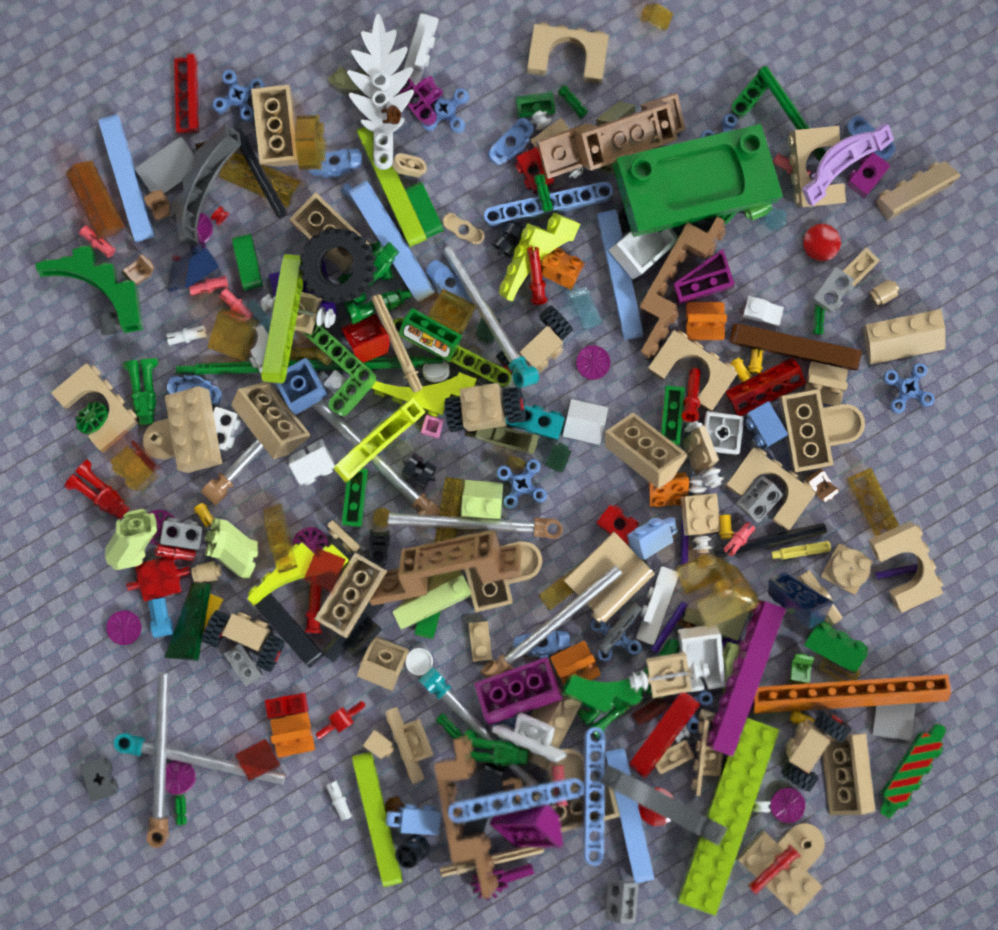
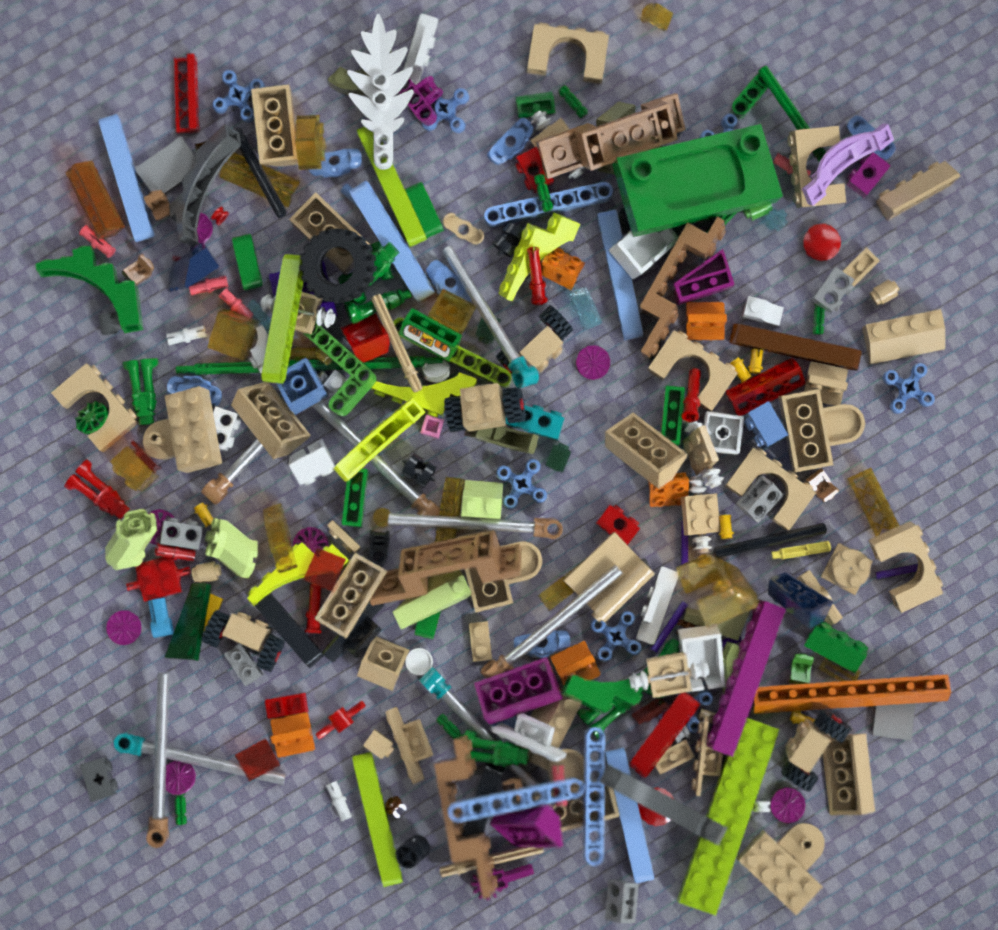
(393, 115): reddish brown plate -> none
(409, 165): tan plate -> none
(415, 819): light blue brick -> none
(516, 462): clear yellow tile -> none
(585, 422): white slope -> none
(619, 628): dark grey pin -> none
(652, 537): light blue brick -> none
(739, 538): coral pin -> none
(781, 862): red pin -> none
(911, 769): green hinge -> none

